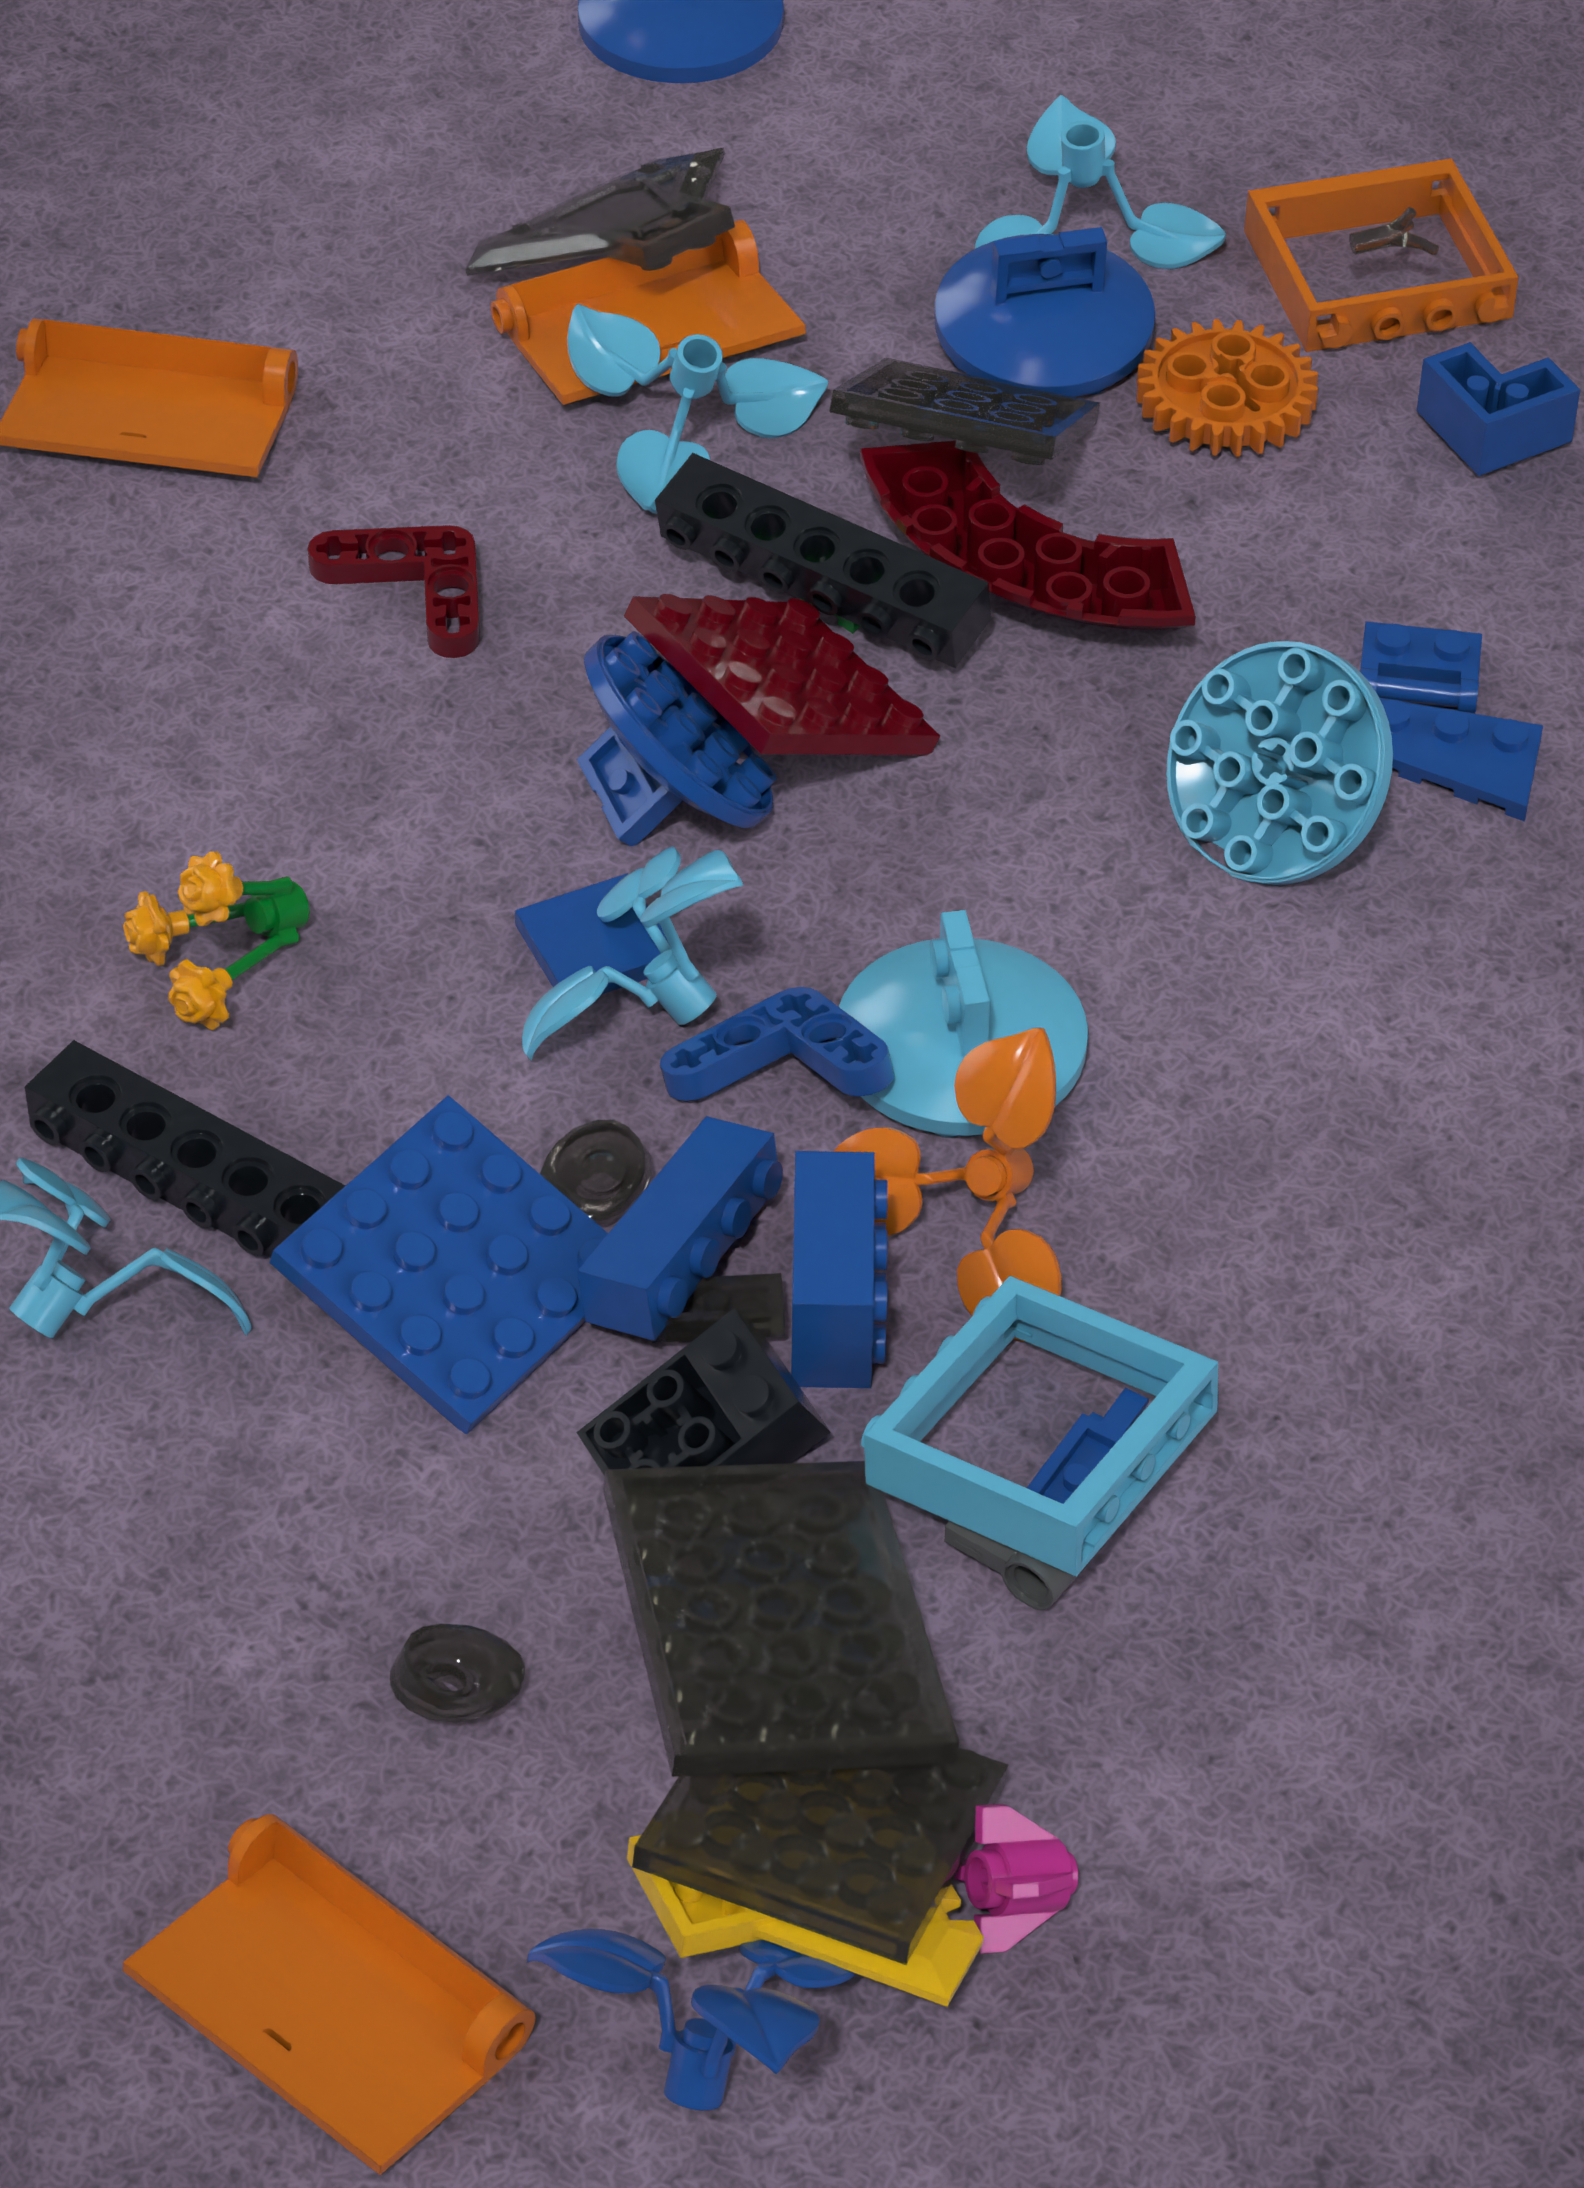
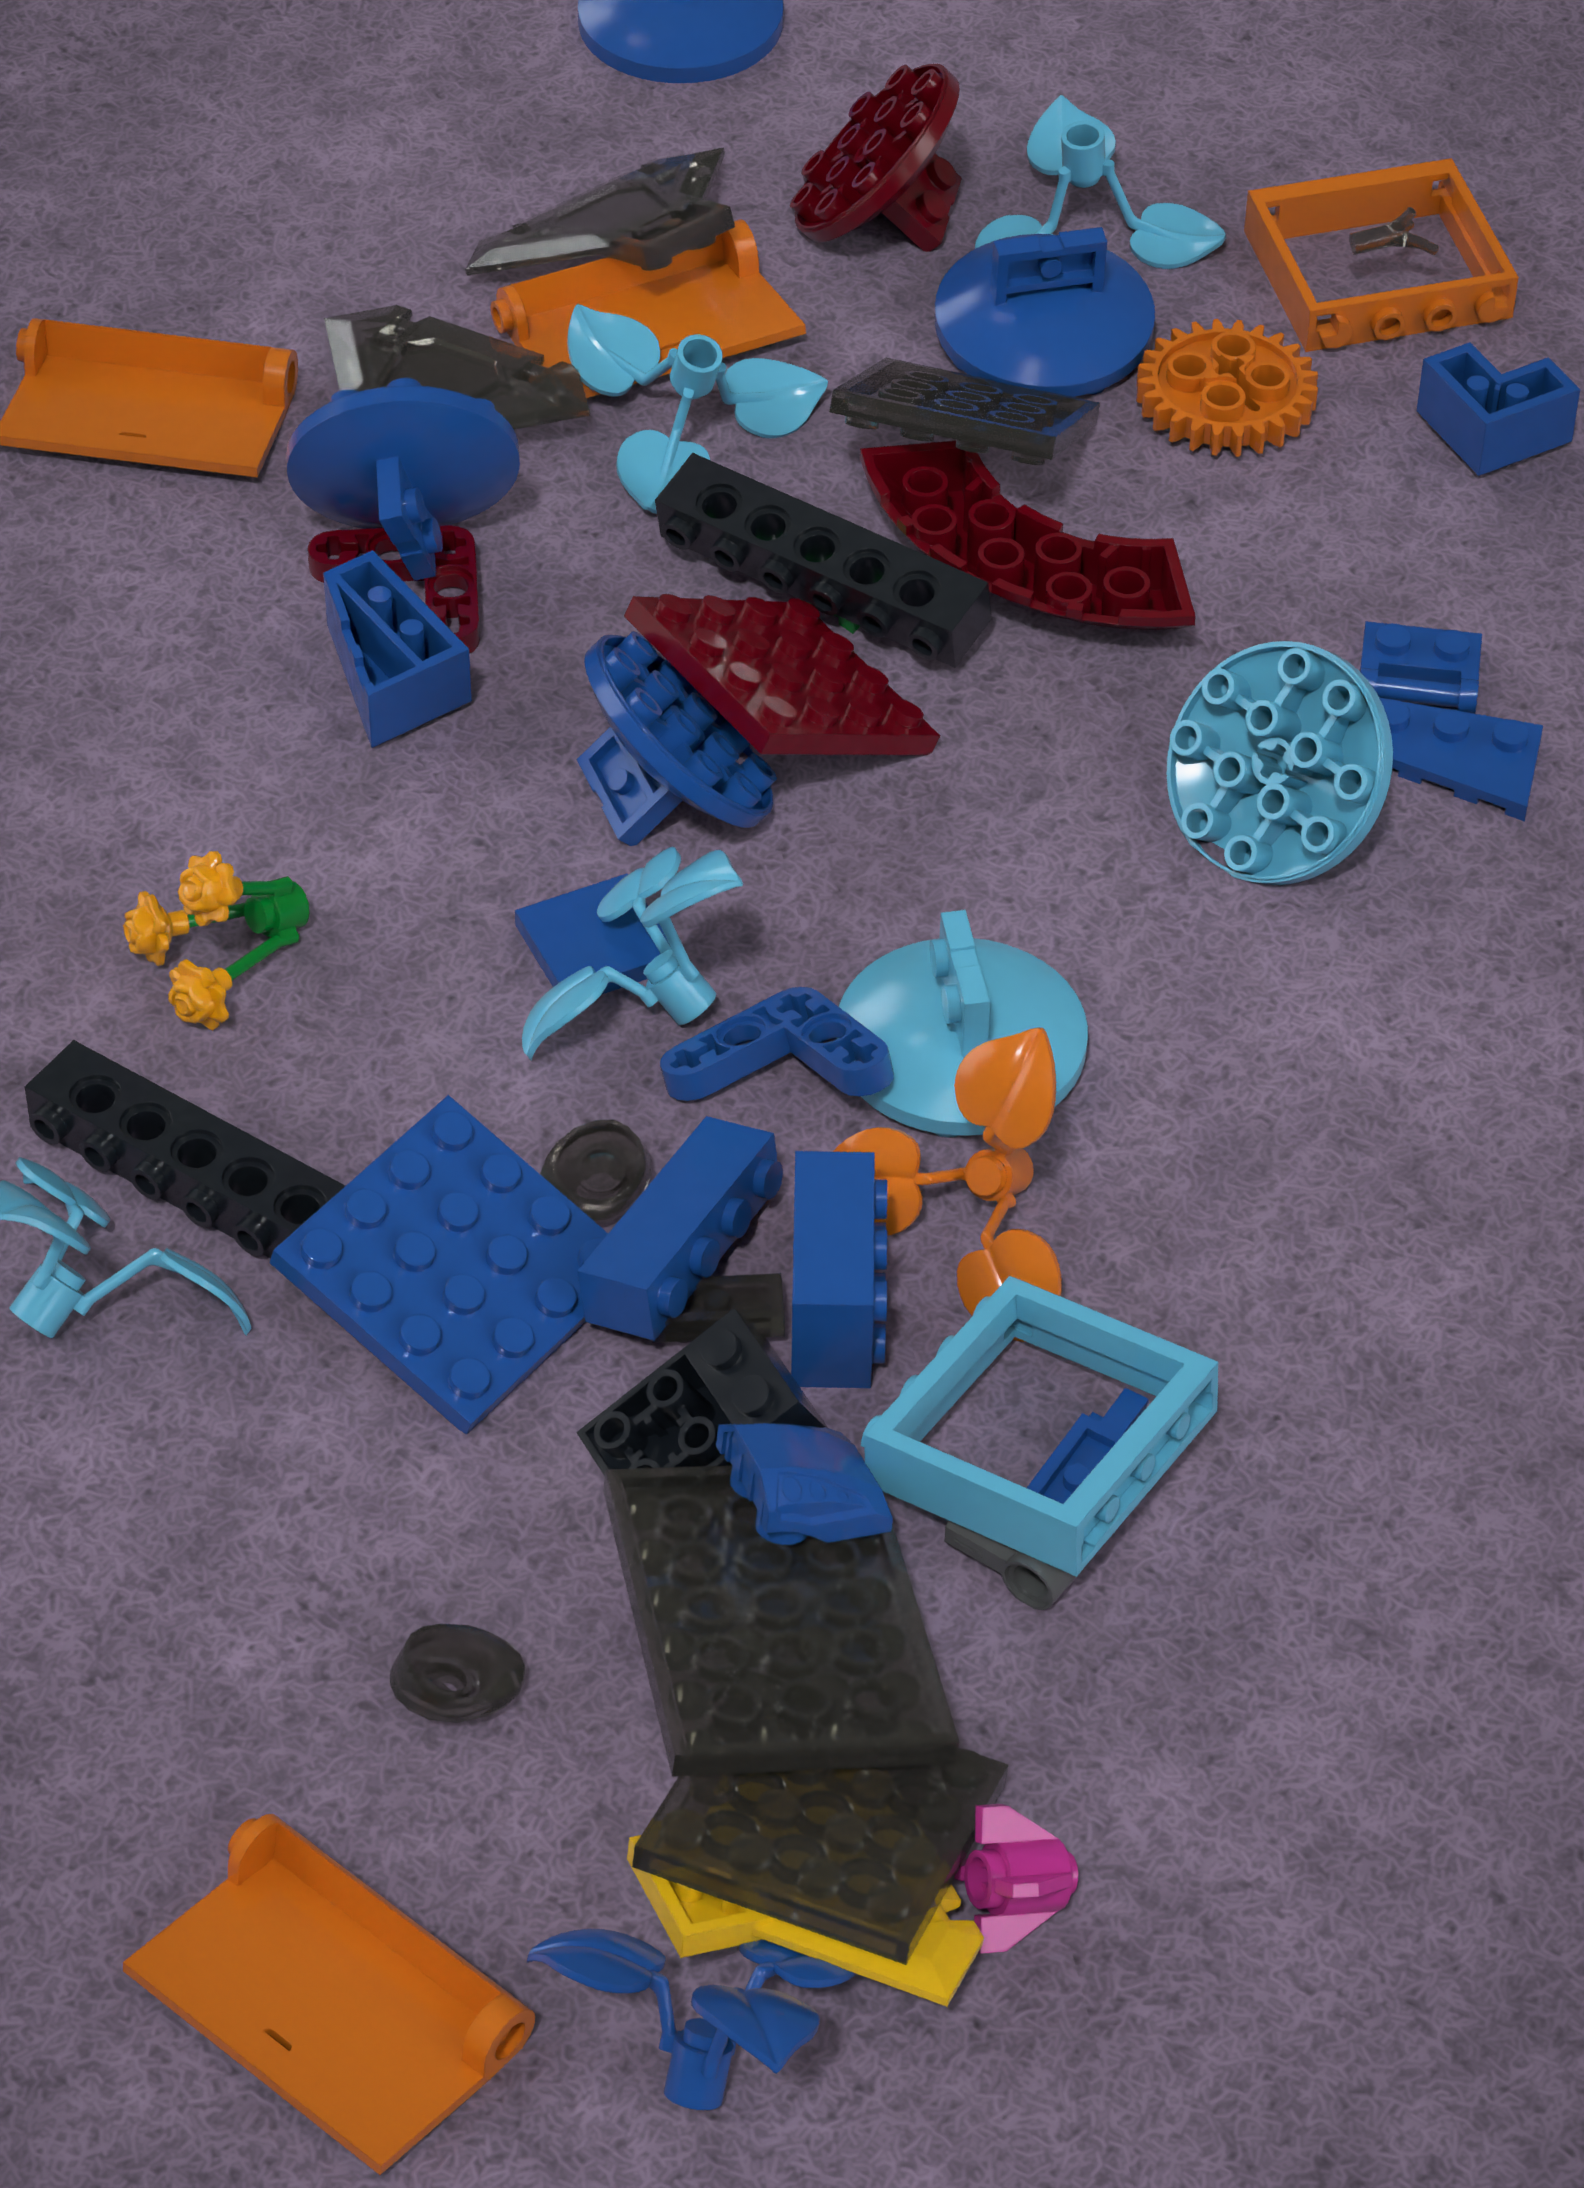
(384, 345): none -> clear smoke plate
(392, 649): none -> blue wedge
(403, 463): none -> blue bracket
(803, 1482): none -> blue slope
(886, 162): none -> dark red bracket

